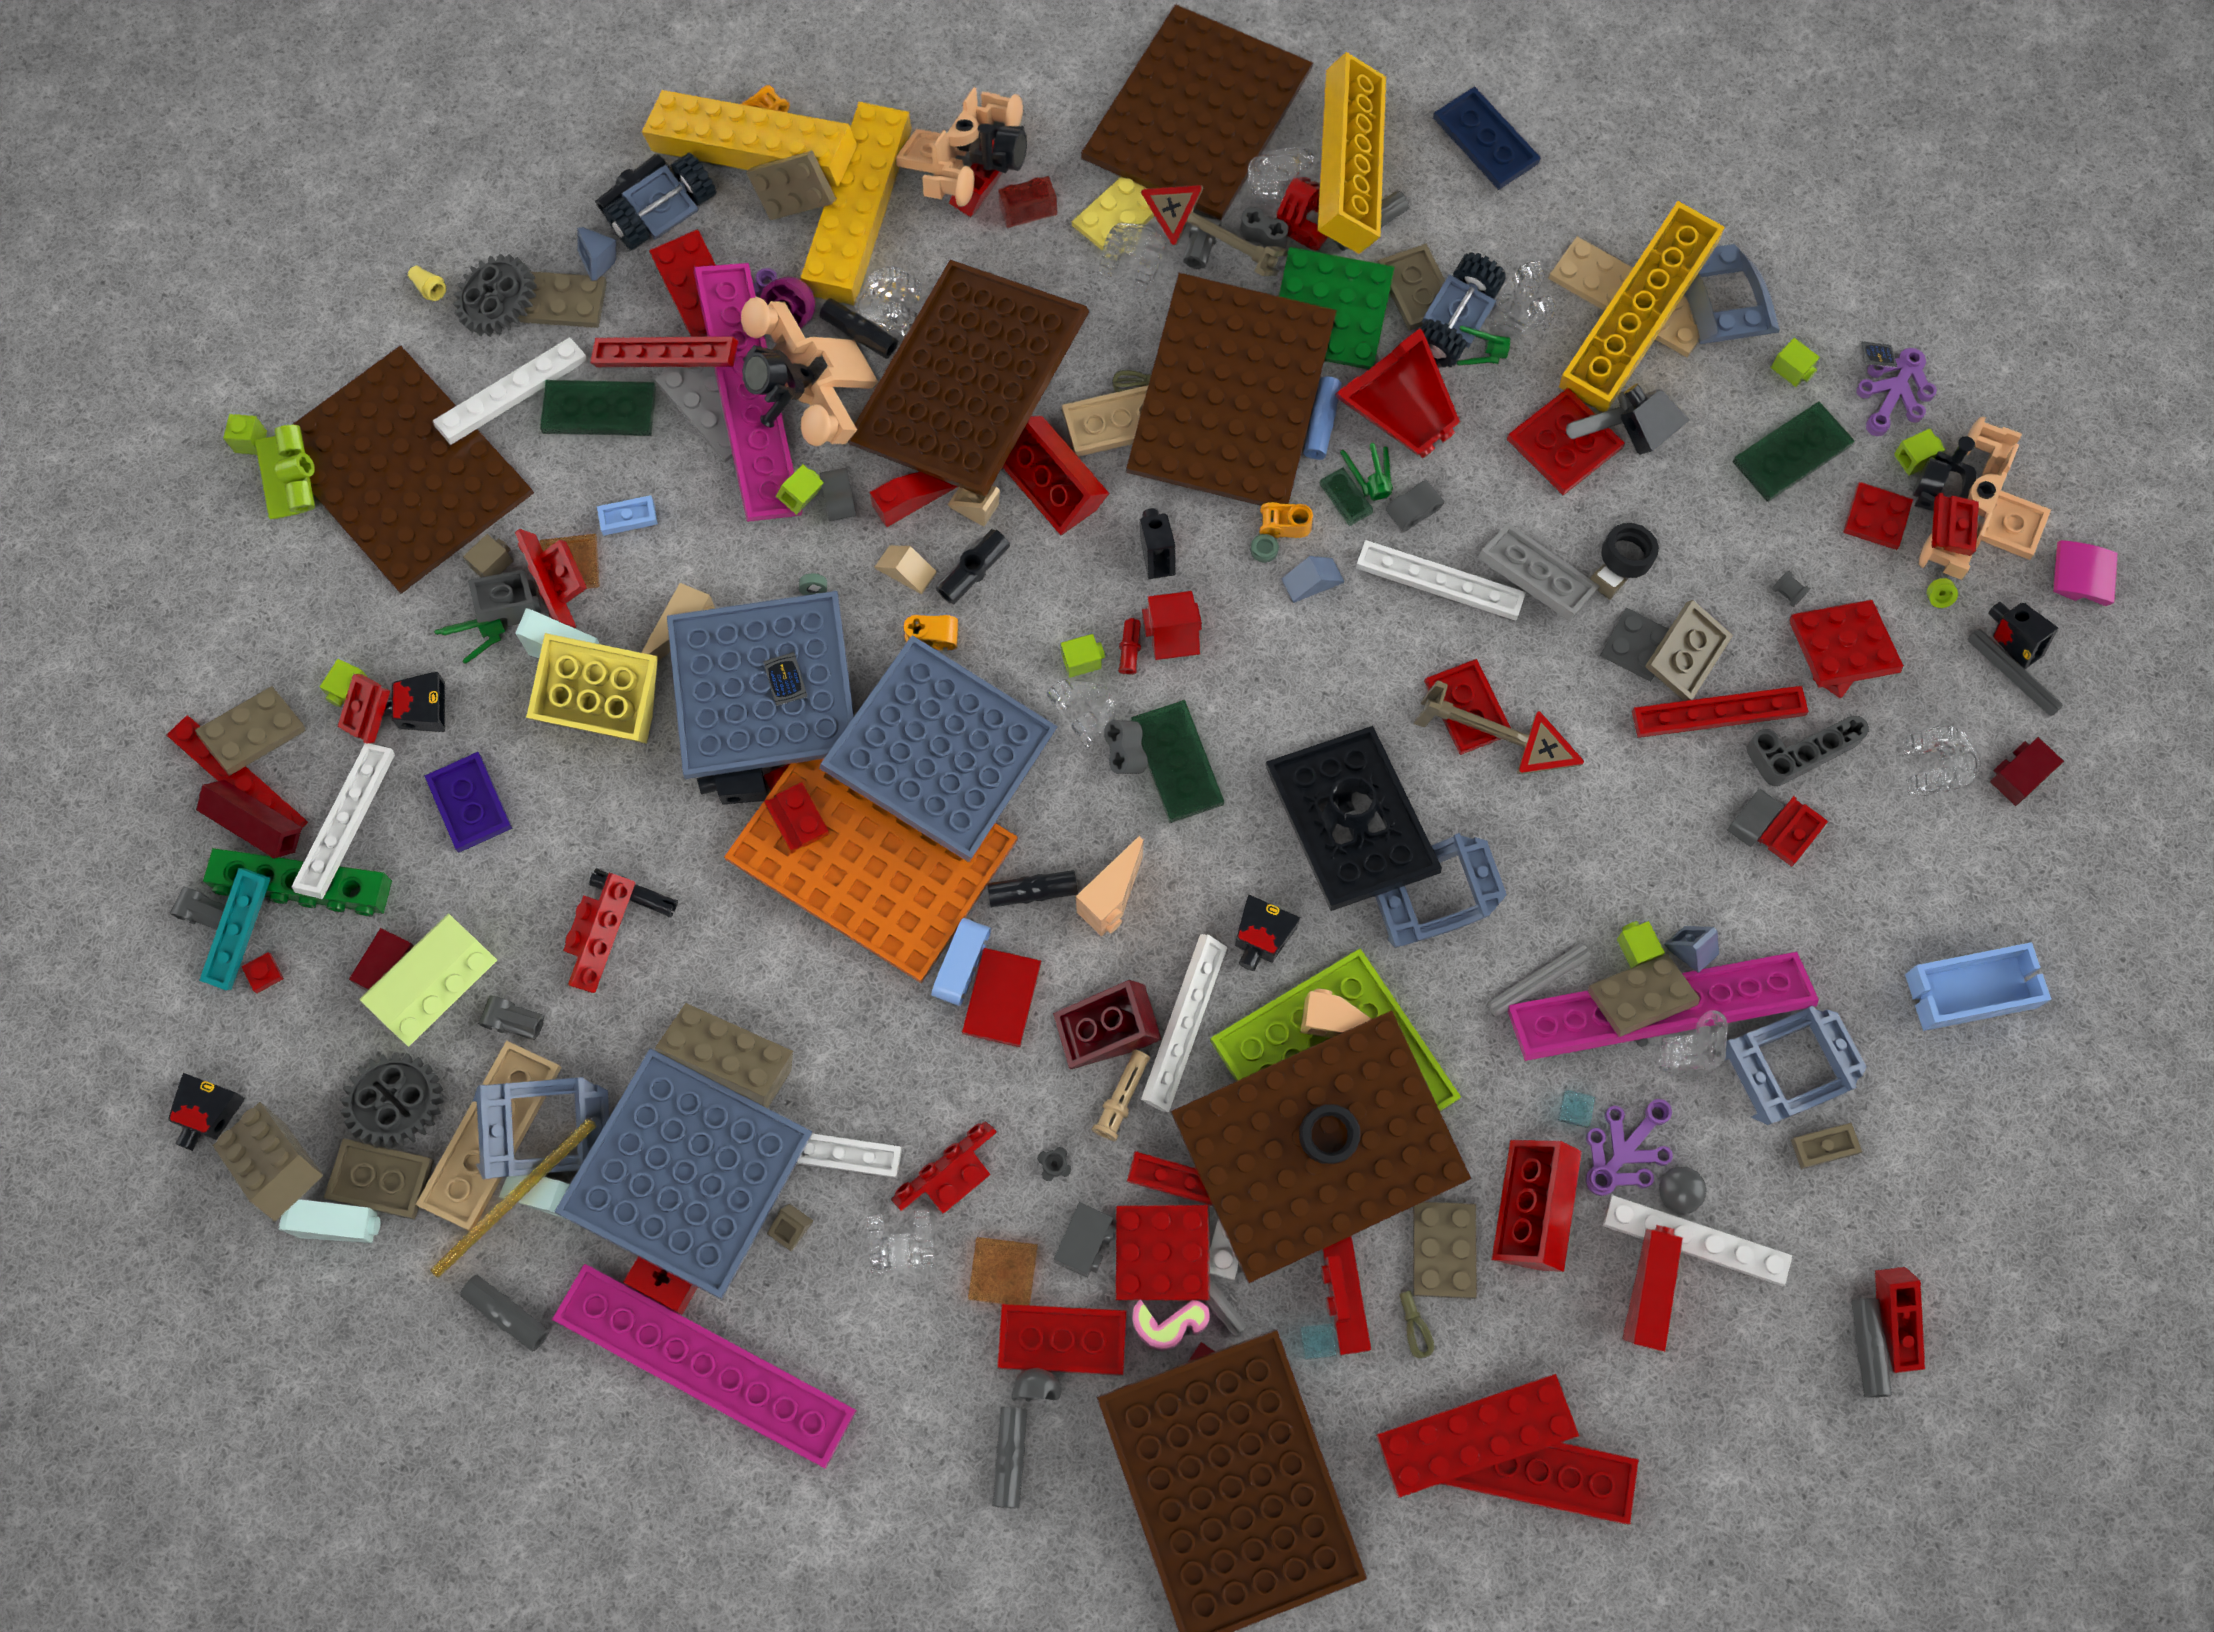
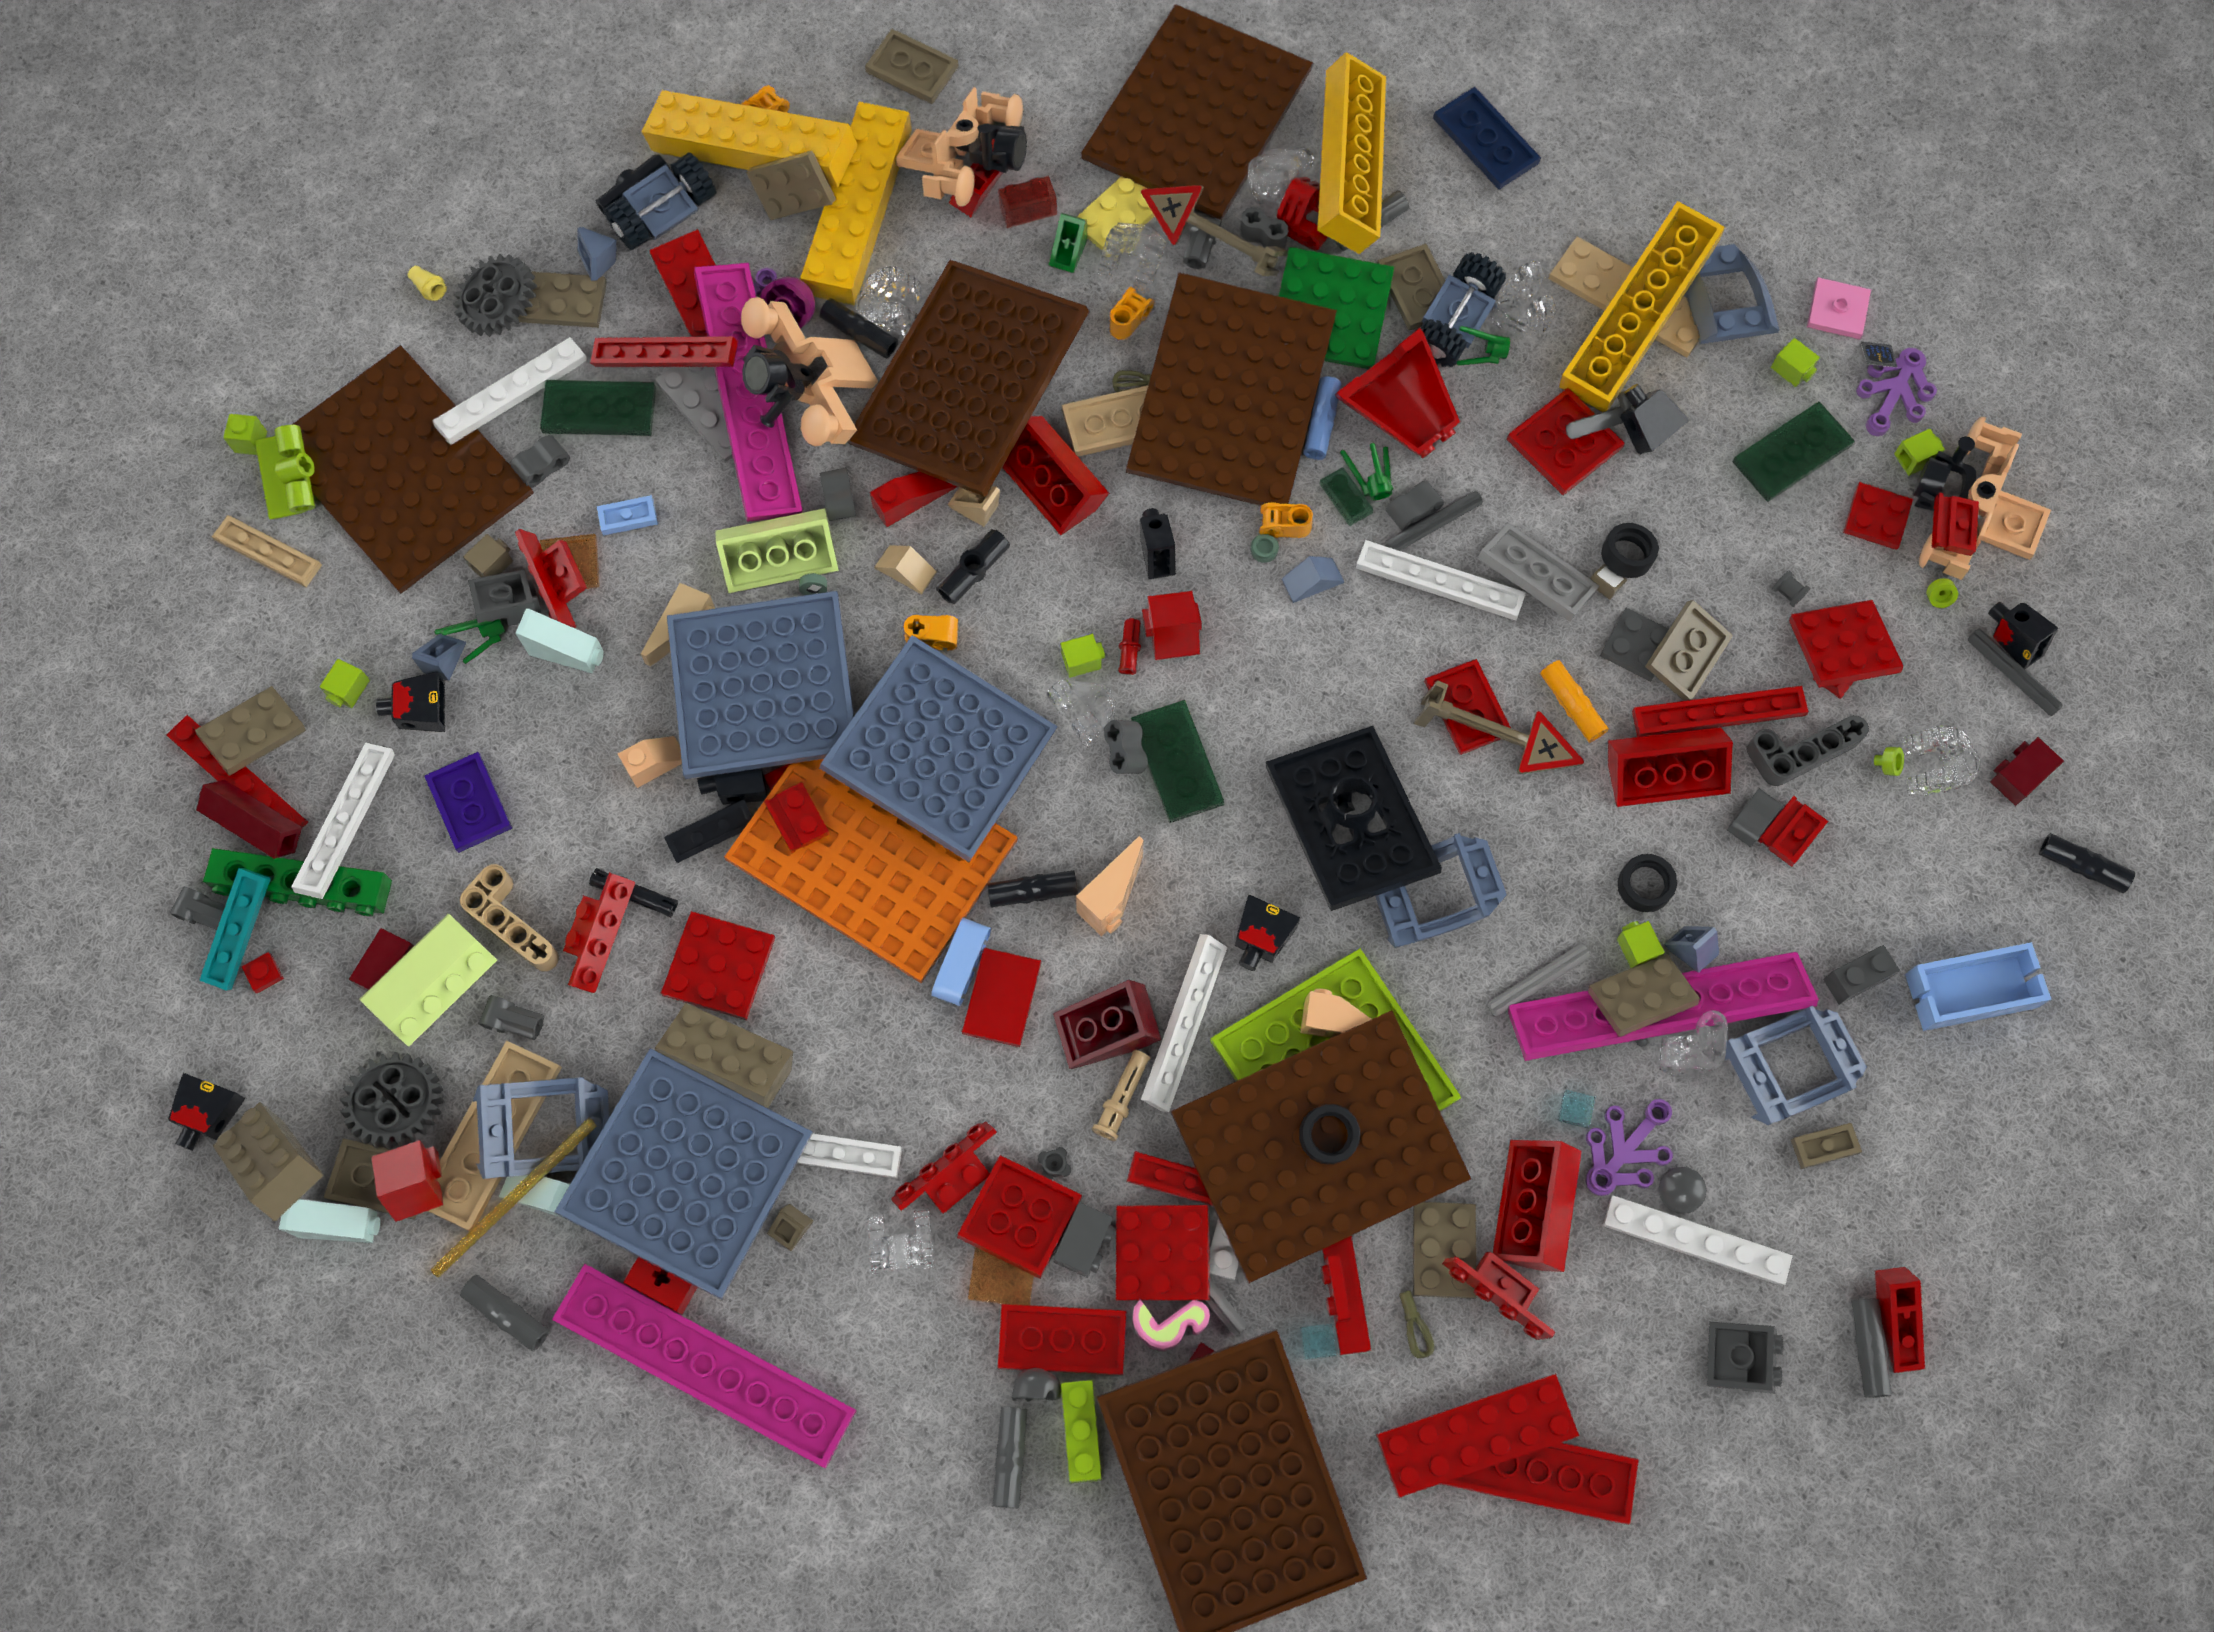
(267, 551): none -> tan tile
(363, 708): red plate -> none
(408, 1180): none -> red plate
(439, 655): none -> sand blue slope
(512, 925): none -> tan beam
(540, 461): none -> dark grey axle
(594, 688): light yellow slope -> none
(651, 759): none -> light nougat slope
(708, 831): none -> black plate
(718, 965): none -> red plate
(776, 550): none -> yellowish green slope
(785, 679): sticker -> none
(800, 489): lime brick -> none
(911, 66): none -> dark tan plate
(1019, 1216): none -> red plate
(1068, 242): none -> green slope
(1081, 1431): none -> lime brick
(1131, 310): none -> light orange piece
(1435, 521): none -> dark grey axle
(1504, 1287): none -> red bracket
(1574, 701): none -> light orange axle
(1633, 899): none -> black tyre
(1654, 1289): red slope -> none
(1670, 766): none -> red slope
(1744, 1357): none -> dark grey plate
(1839, 308): none -> bright pink plate
(1861, 974): none -> dark grey brick
(1891, 761): none -> lime tile
(2085, 572): dark pink slope -> none
(2087, 863): none -> black axle

